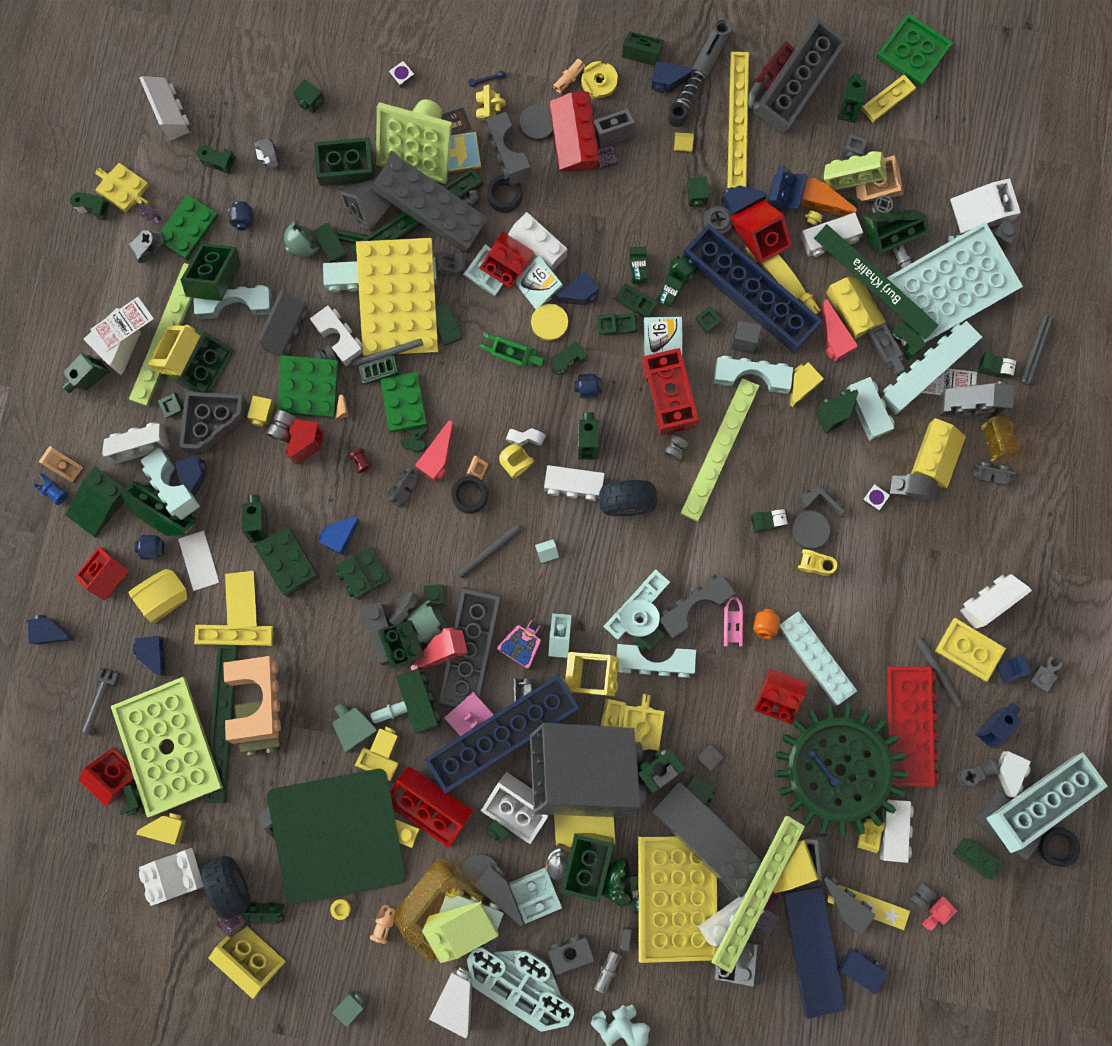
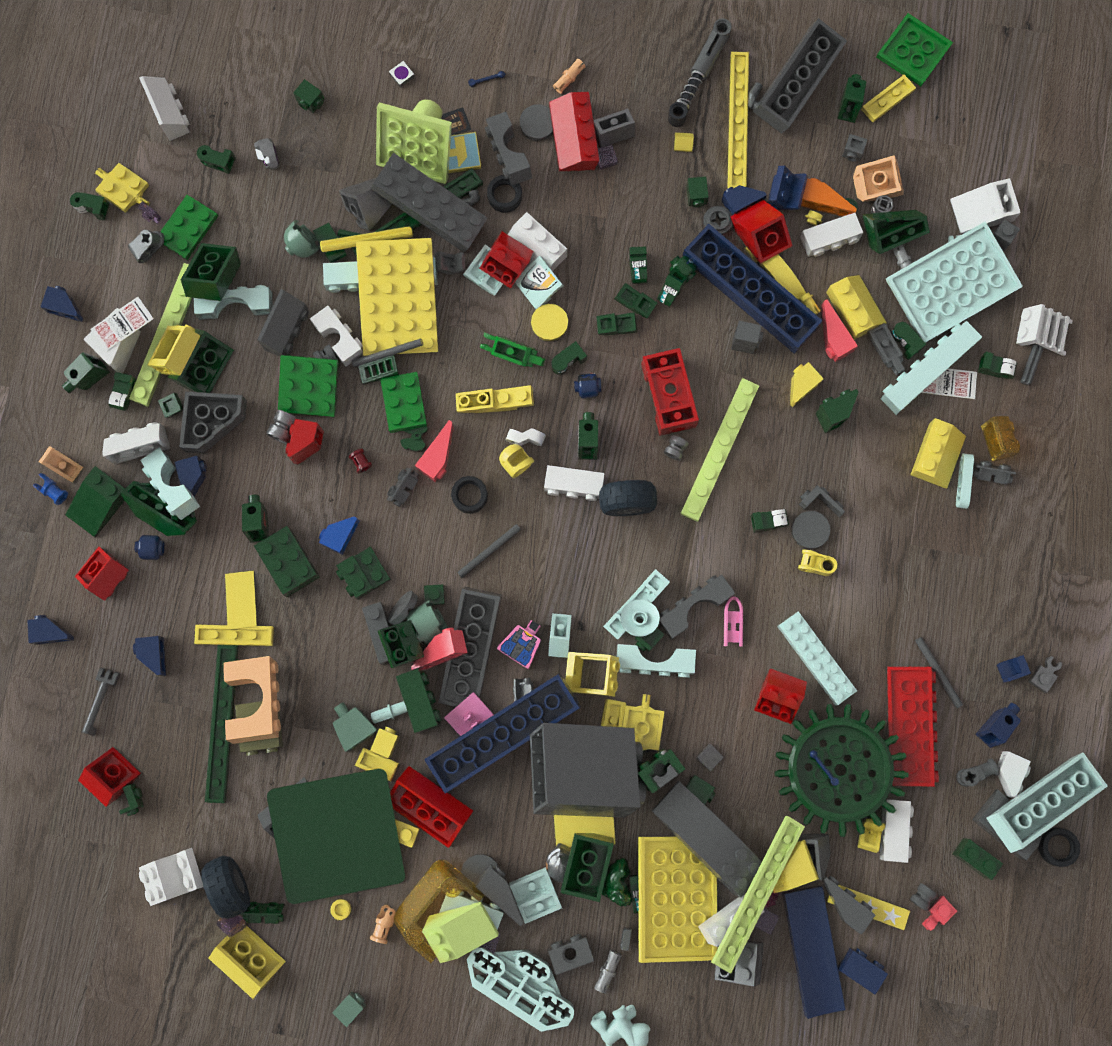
(60, 303): none -> dark blue slope
(121, 391): none -> dark green leg
(144, 725): yellowish green plate -> none
(159, 595): light yellow slope -> none
(165, 829): light yellow slope -> none
(198, 560): white sticker -> none
(241, 215): dark blue head -> none
(260, 411): light yellow brick -> none
(342, 410): light nougat slope -> none
(344, 161): dark green brick -> none
(350, 241): none -> light yellow axle
(446, 324): dark green slope -> none
(454, 1004): white slope -> none
(477, 468): light nougat slope -> none
(491, 101): light yellow hips -> none
(494, 400): none -> light yellow slope
(498, 832): dark green bracket -> none
(513, 808): white slope -> none
(547, 551): light aqua slope -> none
(579, 292): dark blue slope -> none
(600, 70): light yellow plate -> none
(642, 48): dark green slope -> none
(662, 334): slope -> none
(669, 76): dark blue slope -> none
(708, 319): dark green plate -> none
(766, 624): orange head -> none
(775, 64): dark red hinge -> none
(776, 377): light aqua arch -> none
(855, 171): yellowish green slope -> none
(871, 409): light aqua brick -> none
(876, 281): dark green tile -> none
(876, 497): tile -> none
(914, 485): dark grey brick -> none
(964, 480): none -> light aqua beam
(970, 649): light yellow tile -> none
(977, 401): dark grey brick -> none
(994, 600): white slope -> none
(1036, 325): none -> white plate

